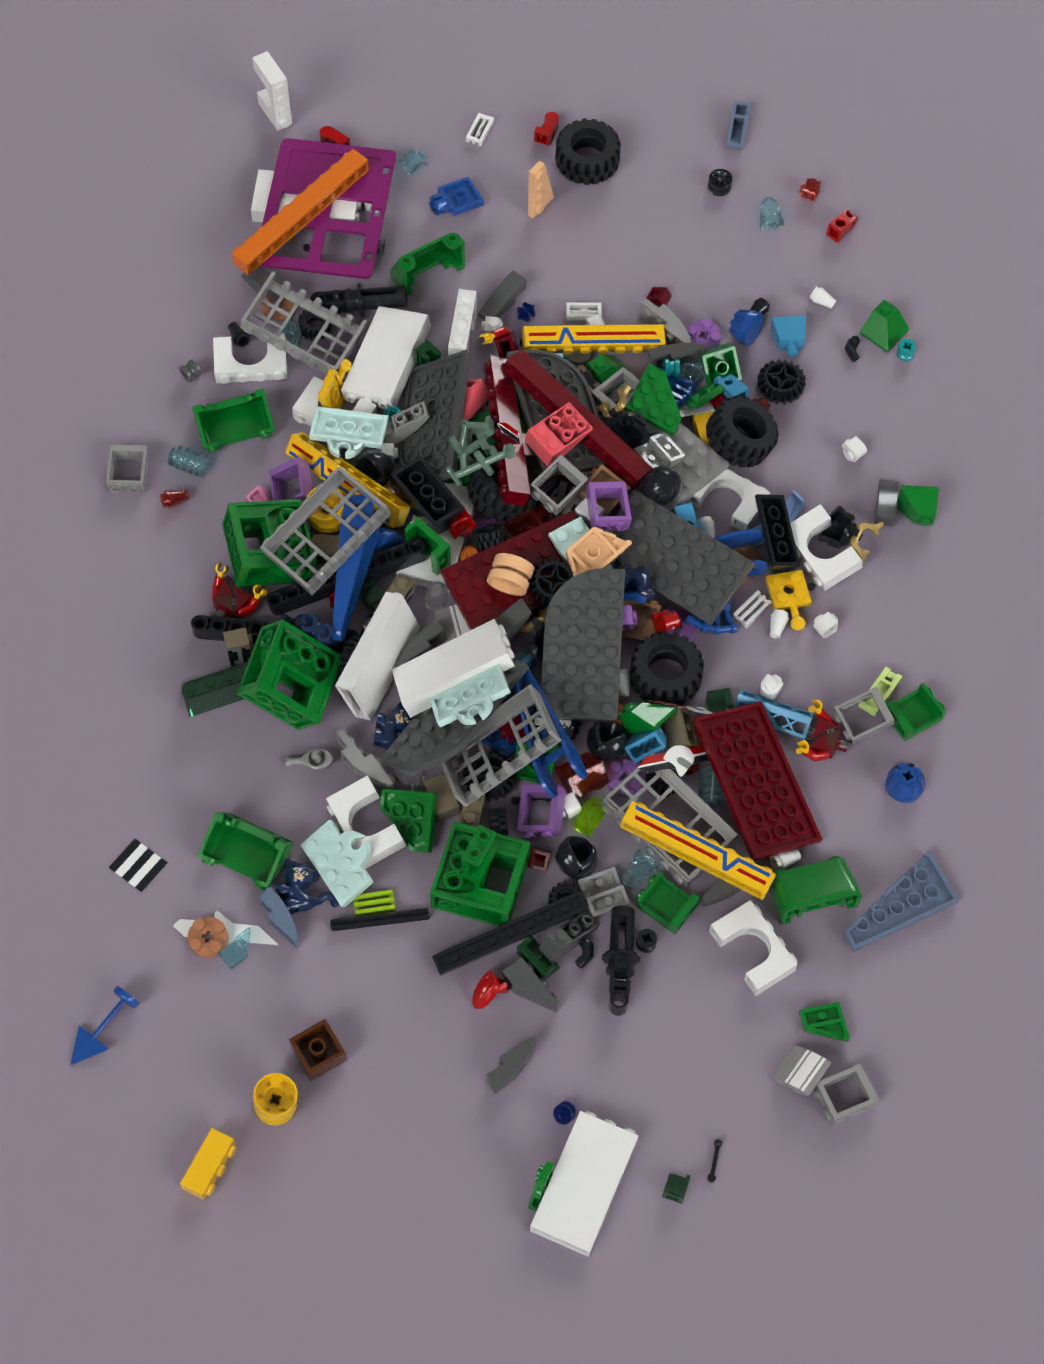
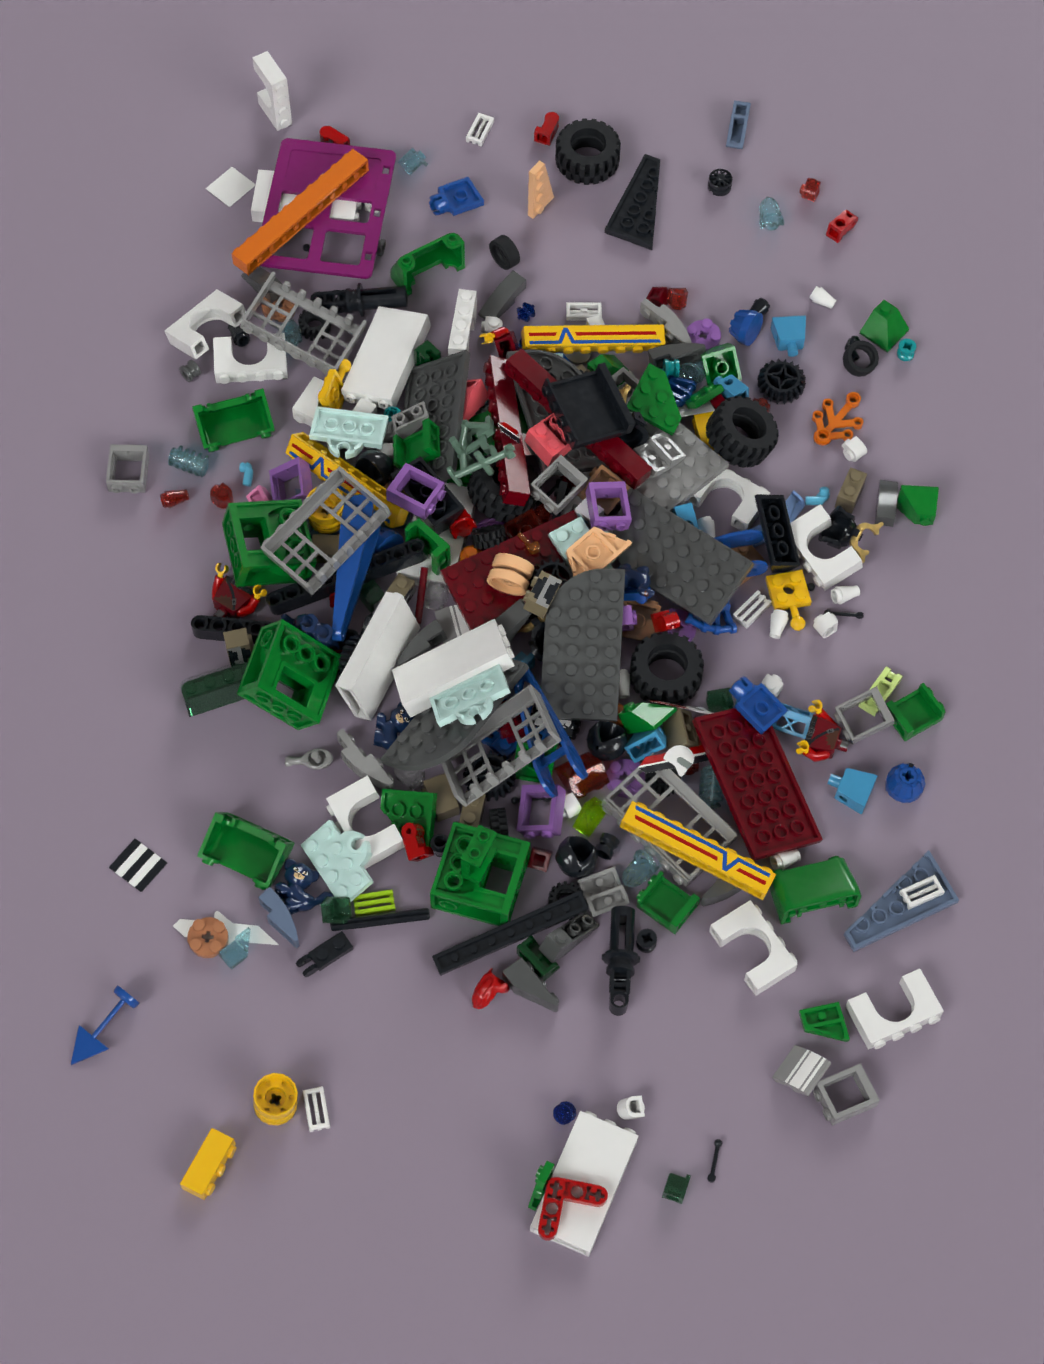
(214, 307): none -> white arch
(221, 495): none -> clear red plate
(230, 186): none -> white sticker
(248, 473): none -> medium azure arm
(318, 1049): reddish brown brick -> none
(319, 1126): none -> white tile
(325, 954): none -> black hinge
(336, 909): none -> clear green panel
(408, 472): none -> medium lavender window
(414, 842): none -> red leg
(421, 594): none -> dark red bar
(422, 443): none -> green panel
(438, 844): none -> black cone
(504, 252): none -> black tyre
(511, 1064): dark grey slope -> none
(532, 547): none -> clear orange hand
(542, 594): none -> brick
(565, 1194): none -> red beam
(587, 952): black arm -> none
(588, 407): none -> black panel
(607, 844): none -> black wheel
(631, 1108): none -> white plate
(636, 210): none -> black wing
(661, 485): black piece -> none
(677, 298): none -> clear red plate
(757, 704): none -> blue plate
(819, 499): none -> medium azure arm
(836, 421): none -> orange plant
(842, 594): none -> white cone
(851, 490): none -> dark tan brick
(853, 788): none -> dark azure torso
(859, 615): none -> black hinge
(871, 352): none -> black tyre
(877, 1030): none -> white arch
(907, 899): none -> white tile

